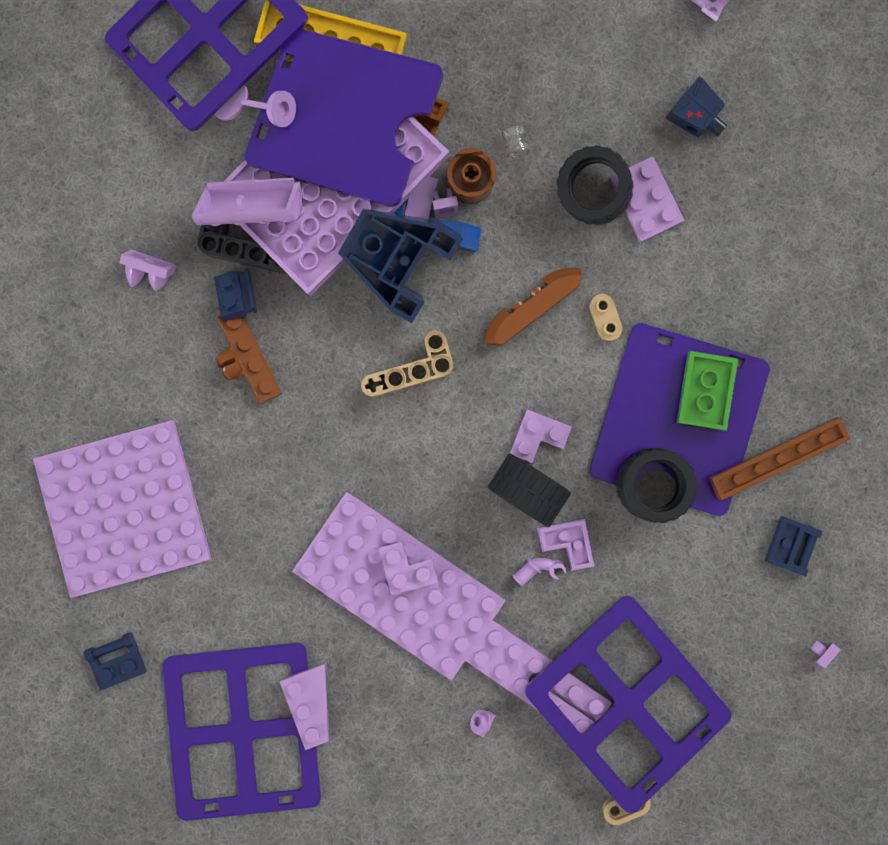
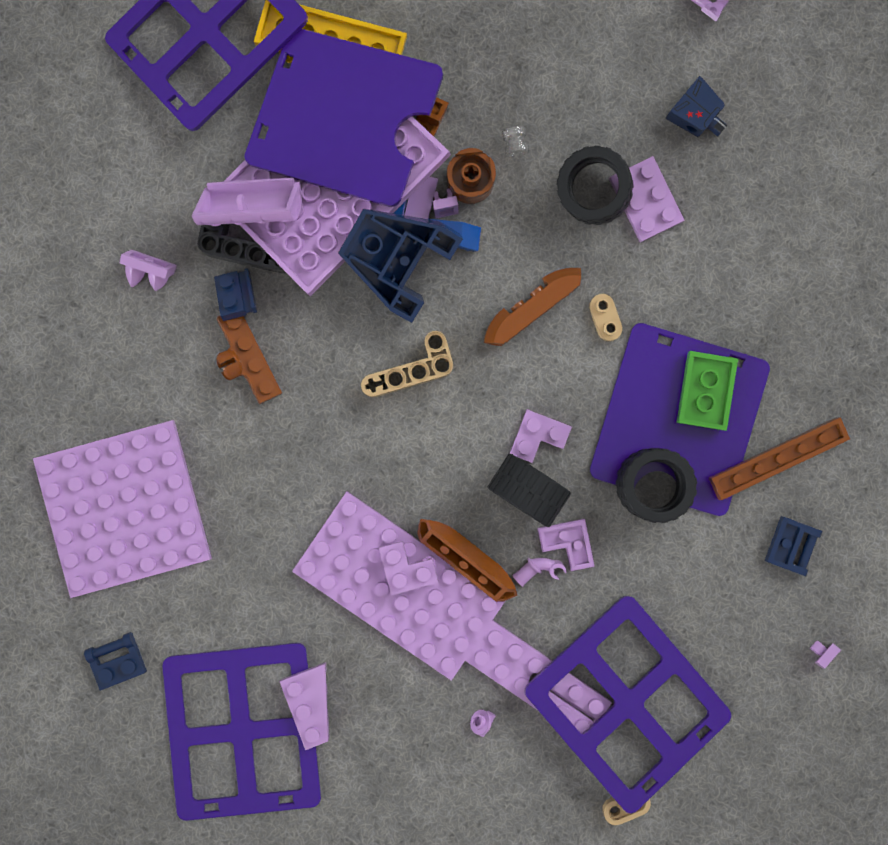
(279, 107): lavender piece -> none
(467, 559): none -> dark orange brick

